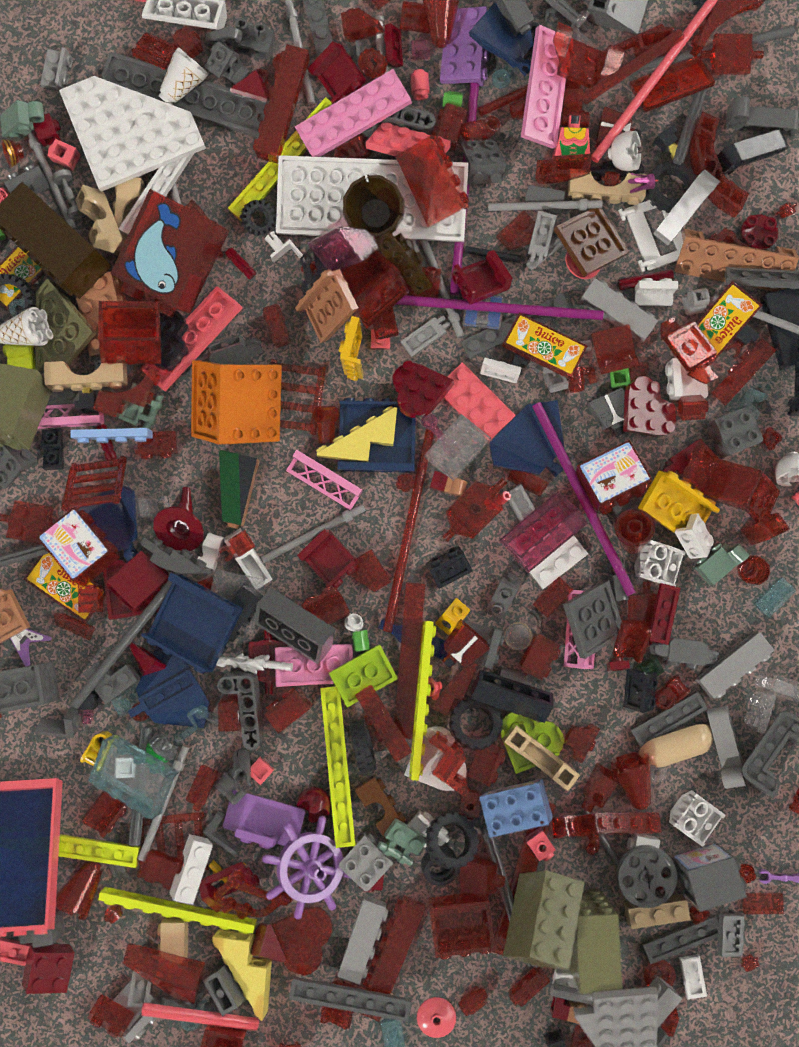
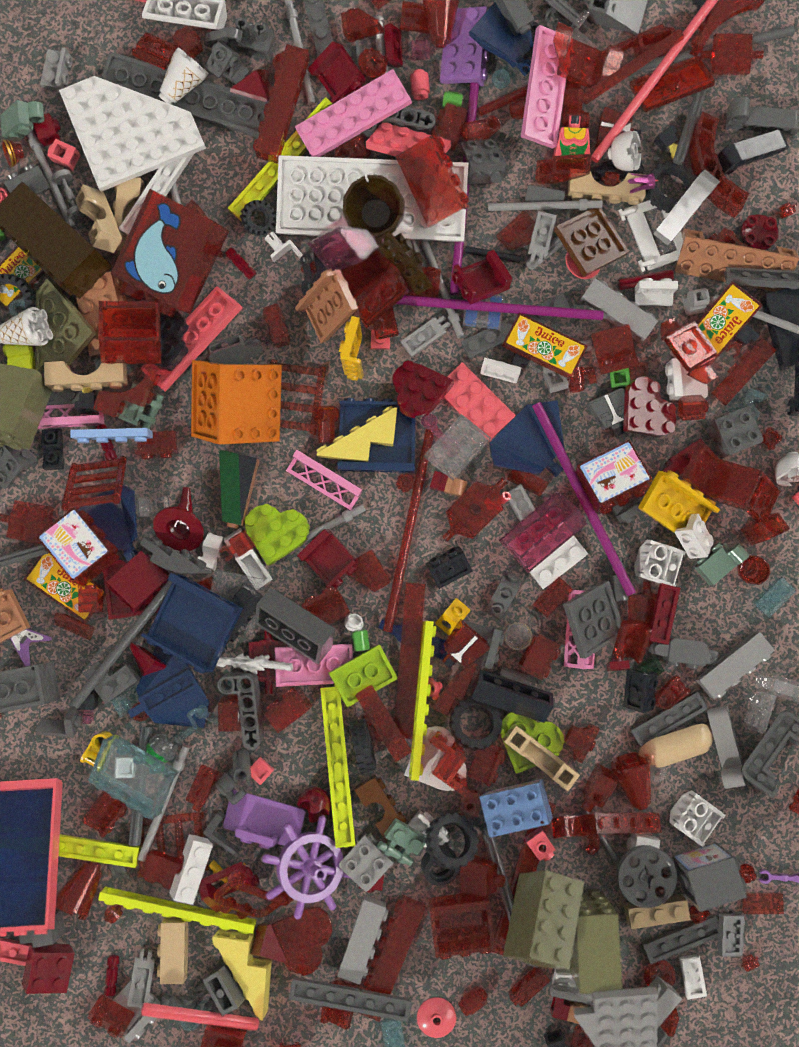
(111, 975): none -> dark red axle
(169, 972): clear red wedge -> none
(276, 532): none -> lime plate
(634, 530): clear red cone -> none

